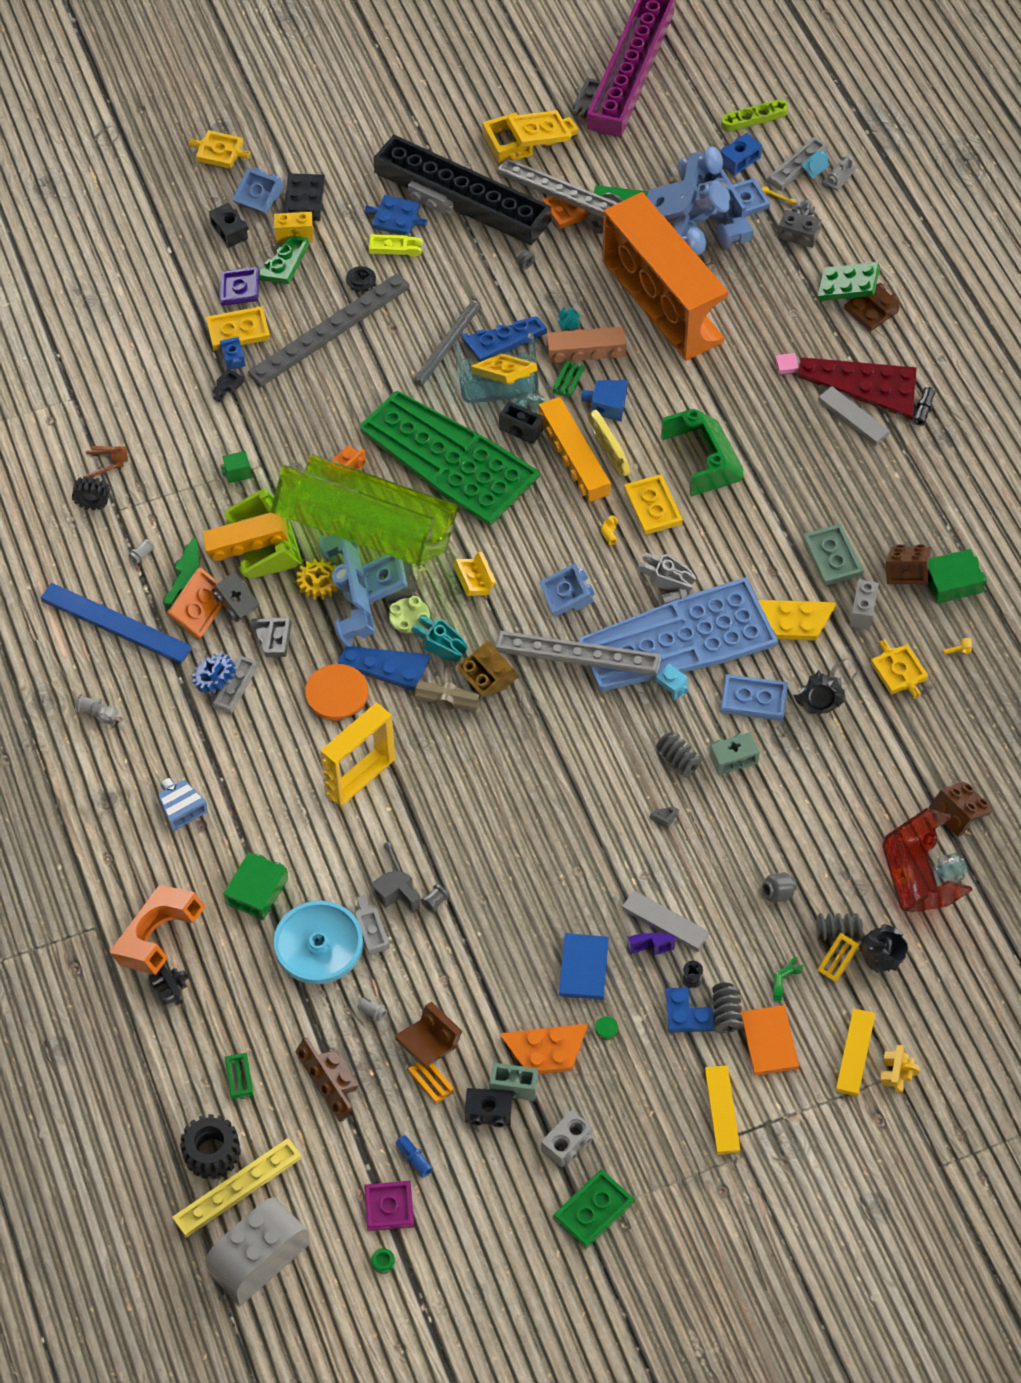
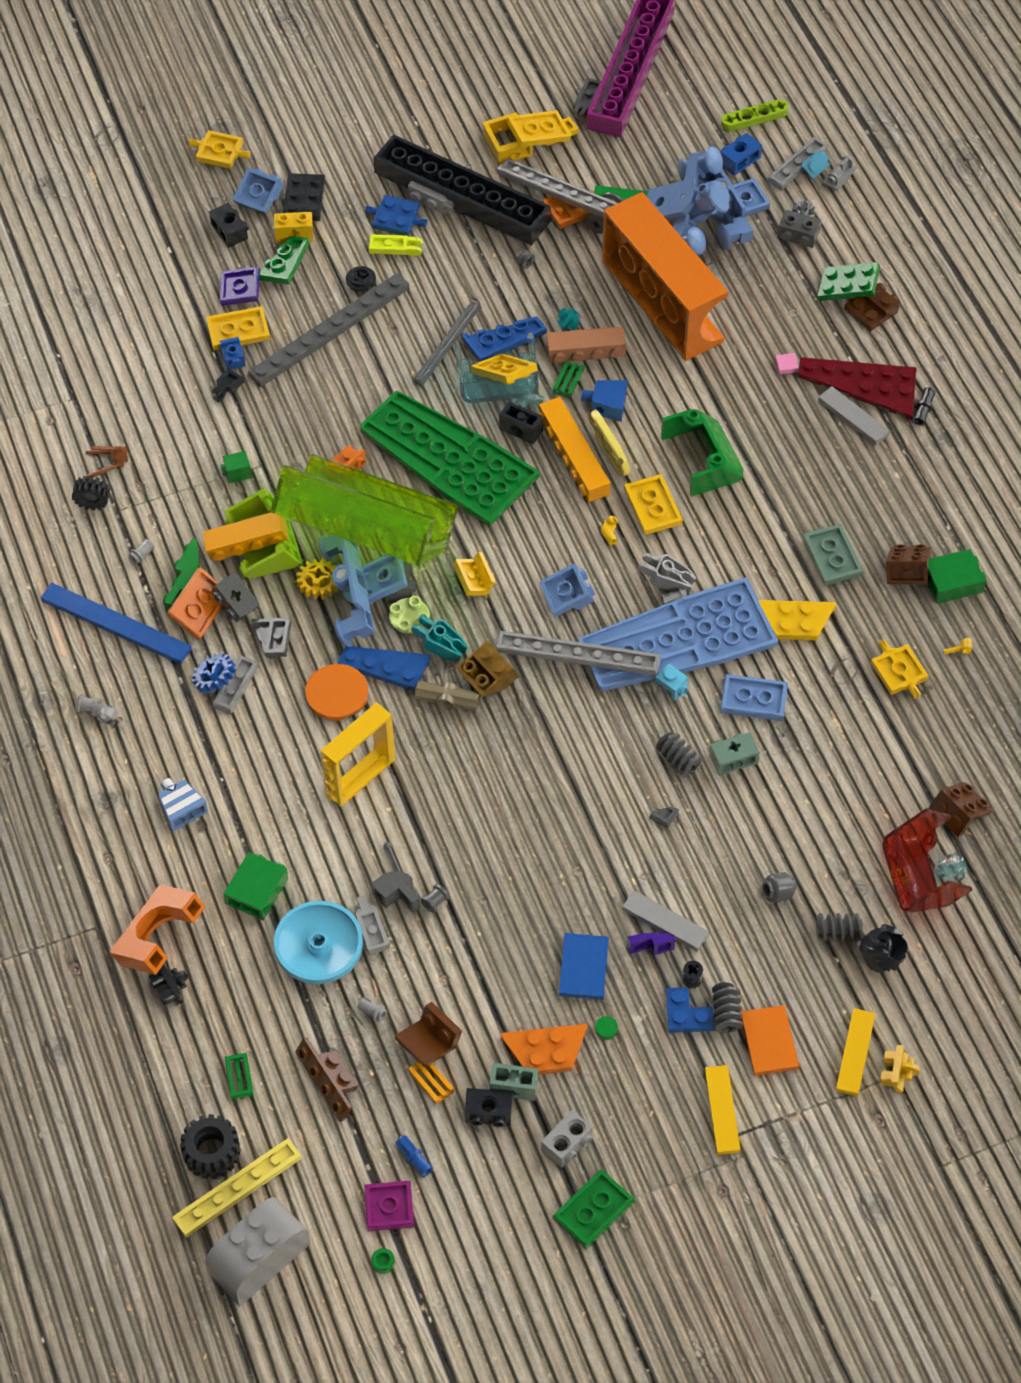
(765, 189): yellow hinge -> none
(778, 978): green arm -> none
(821, 694): black hair -> none
(849, 941): yellow tile -> none
(864, 604): light grey brick -> none

